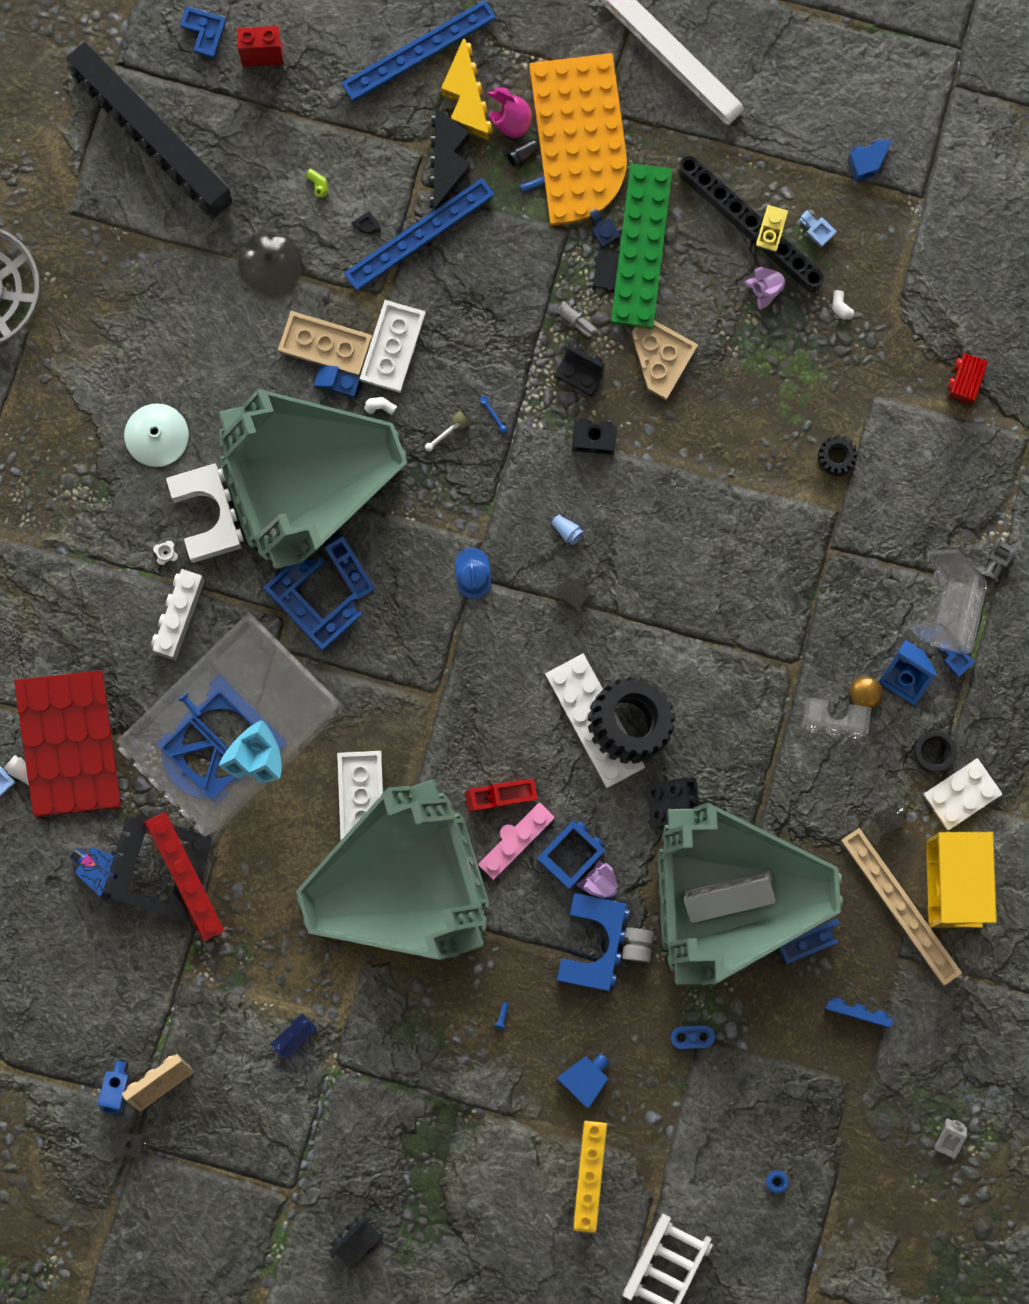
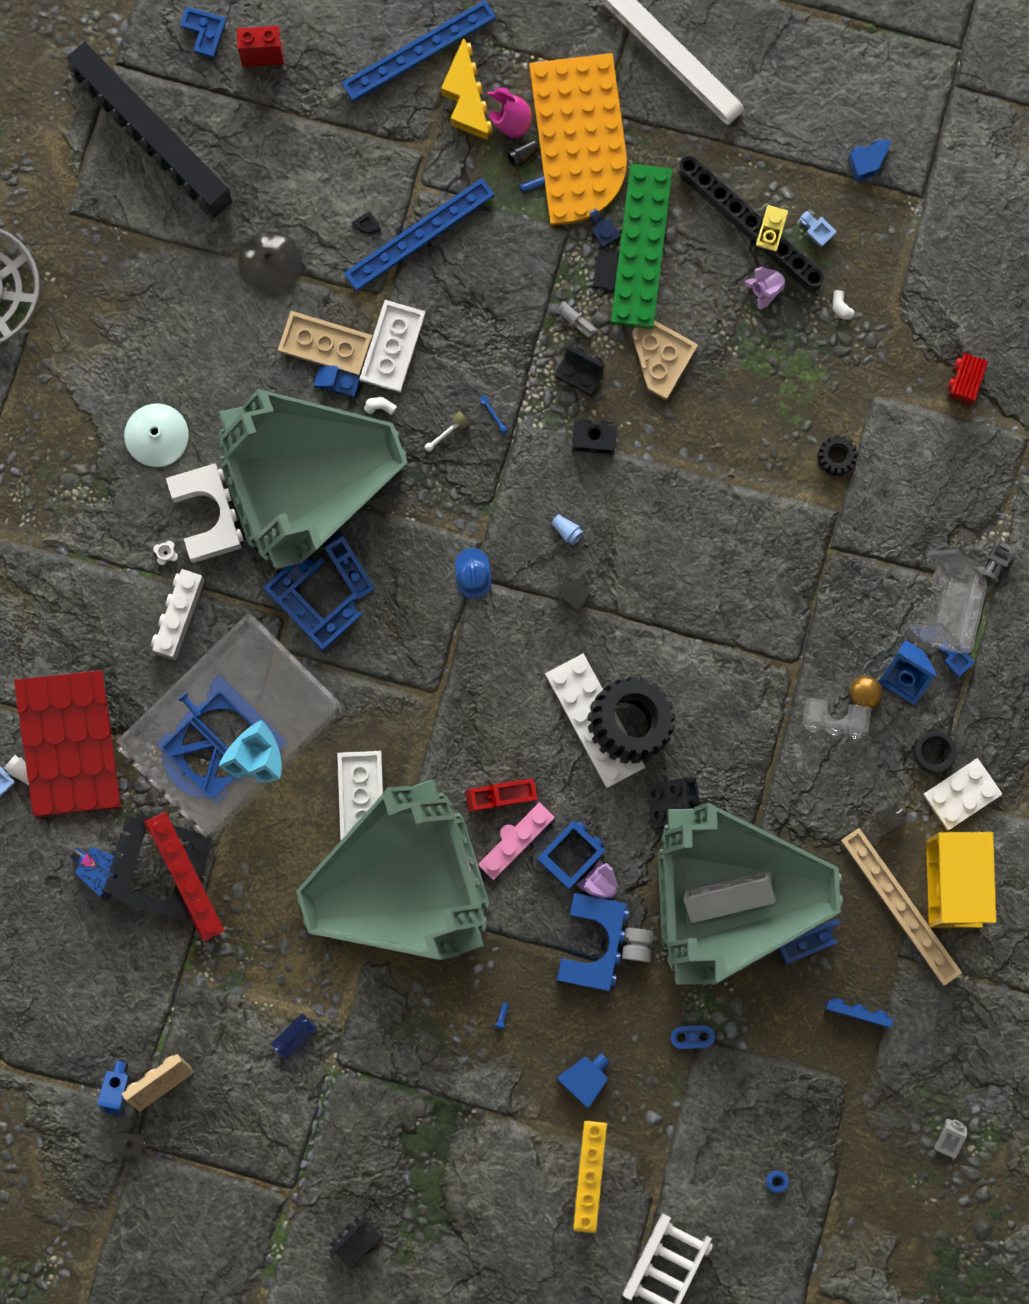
(319, 181): lime arm -> none
(448, 165): black slope -> none

